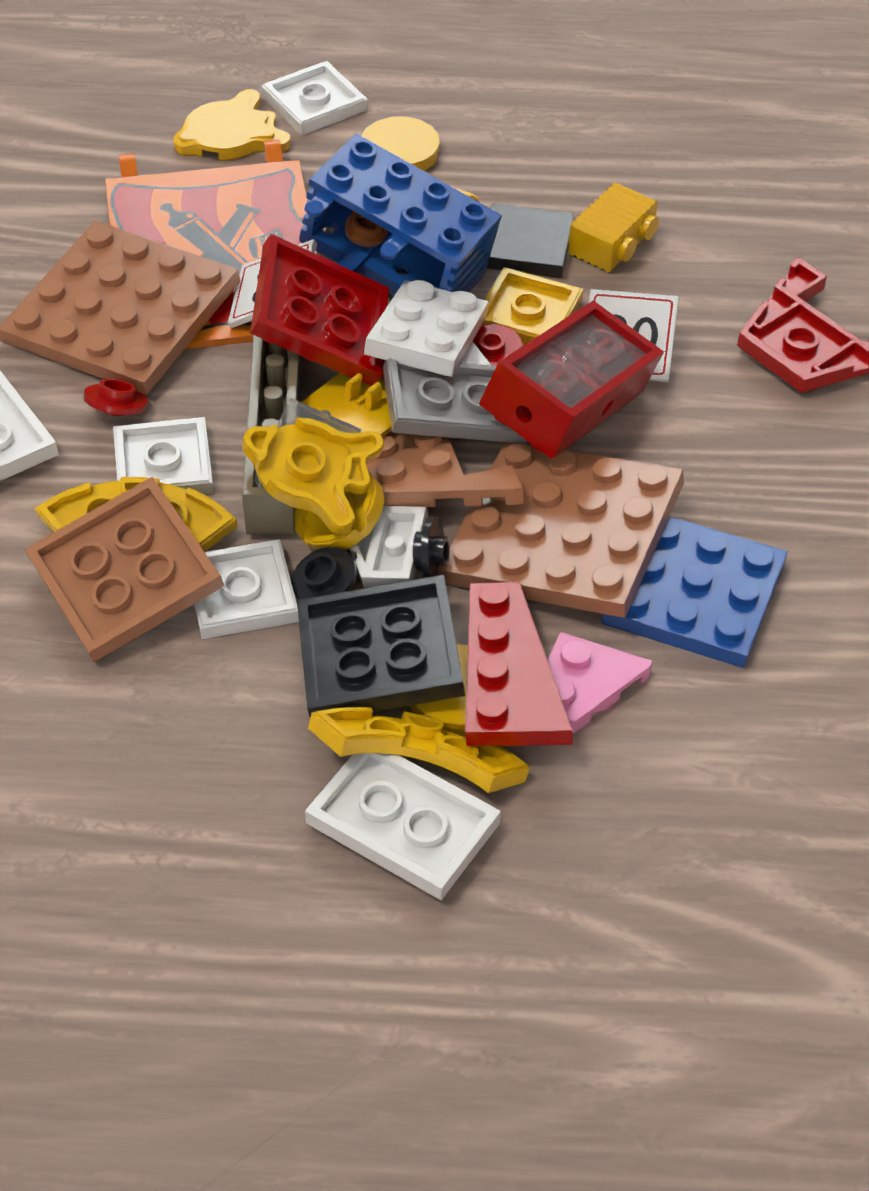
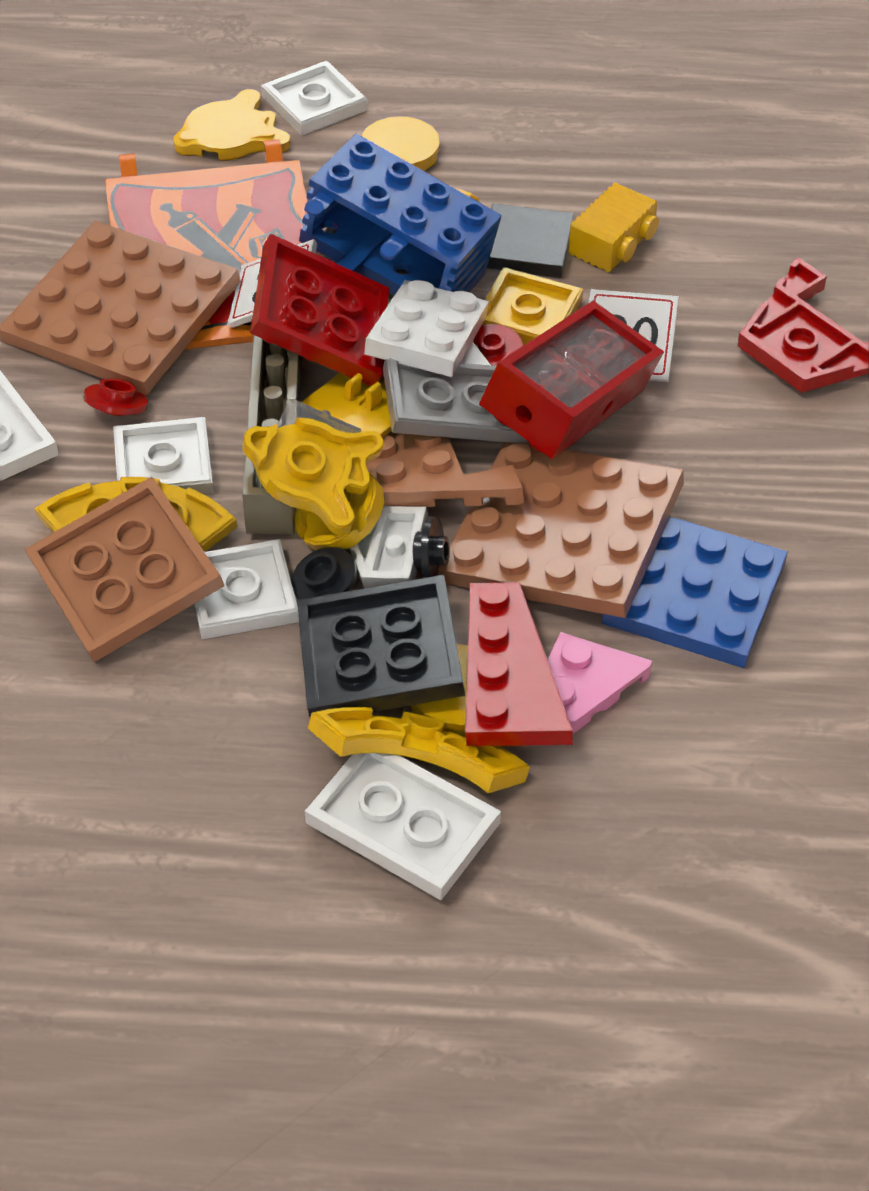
(363, 231): dark orange plate -> none

